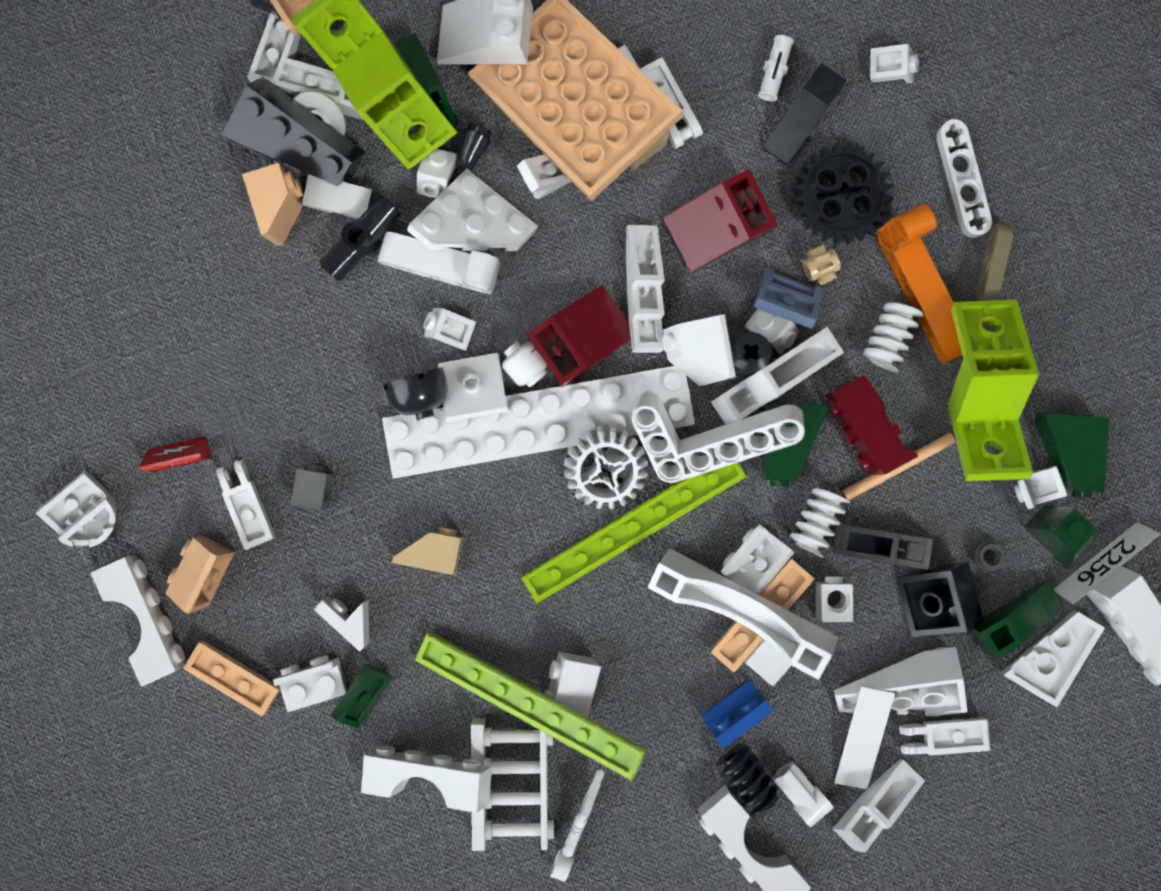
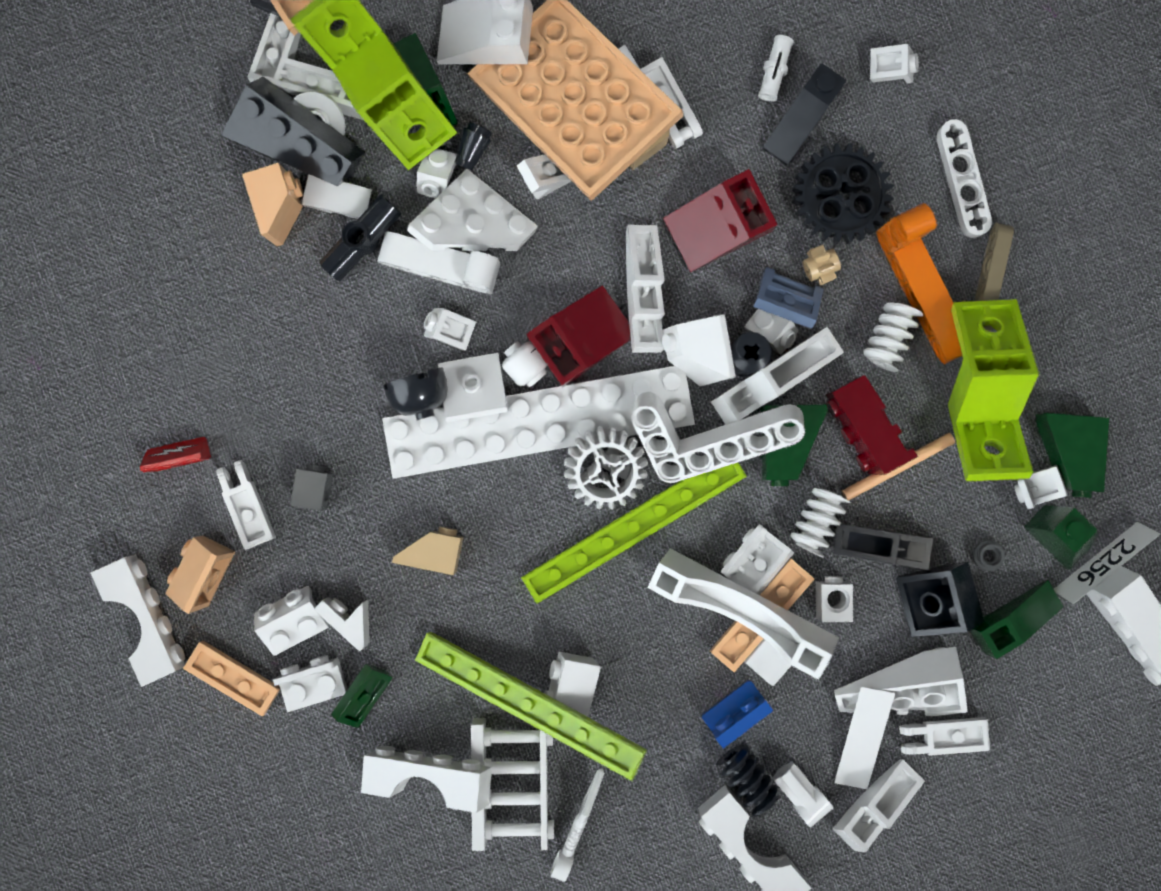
(80, 512): white slope -> none
(288, 621): none -> white bracket
(1055, 658): white wing -> none

